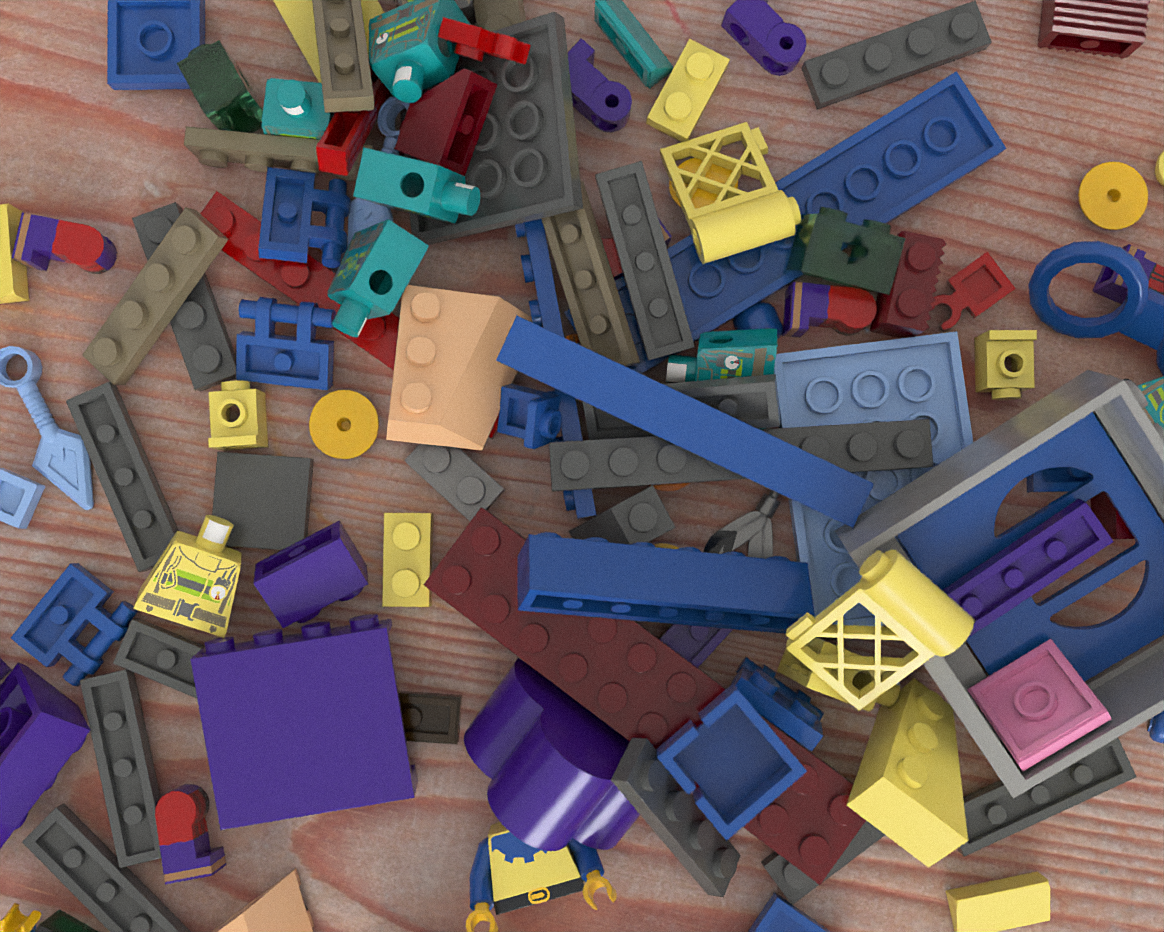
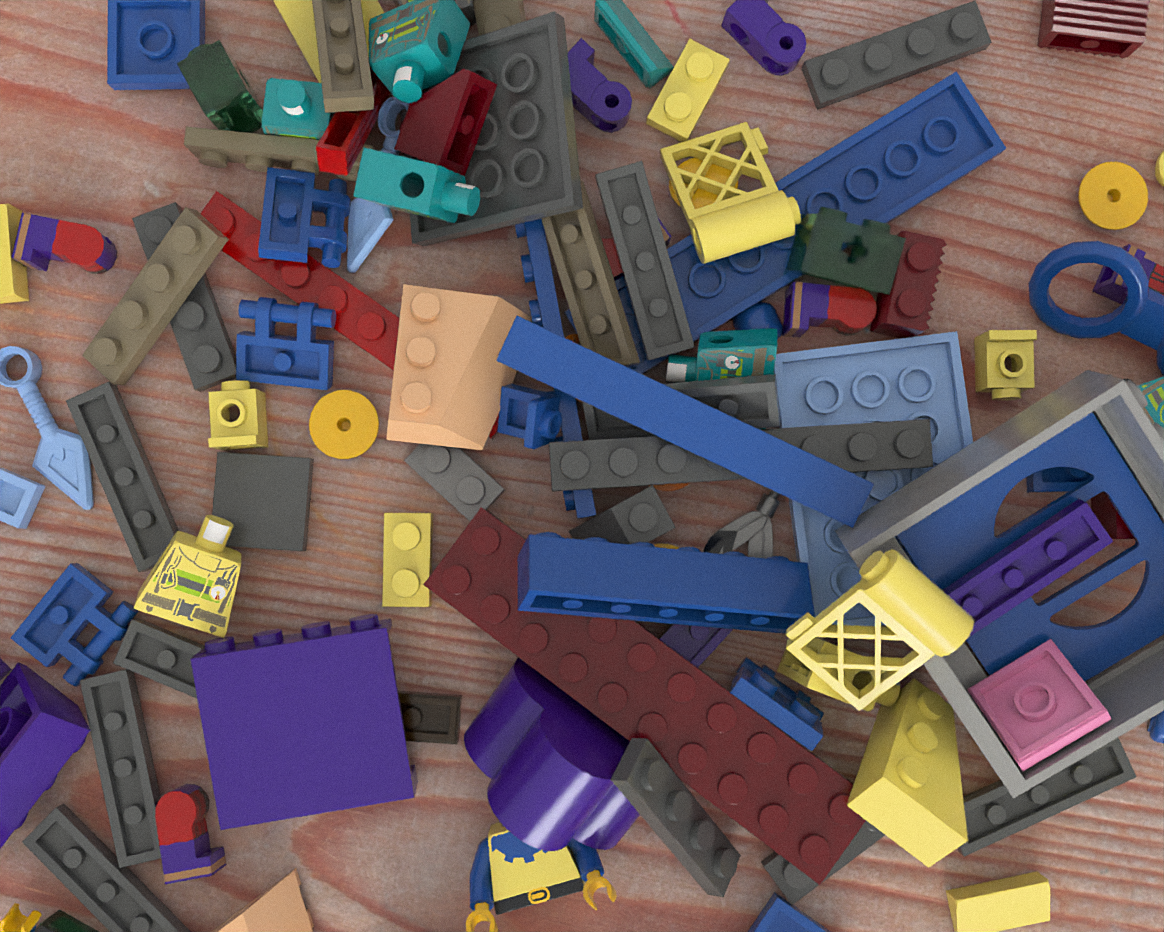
(311, 575): dark purple brick -> none
(374, 274): teal torso -> none
(475, 41): red plate -> none
(732, 760): blue piece -> none
(974, 288): red plate -> none

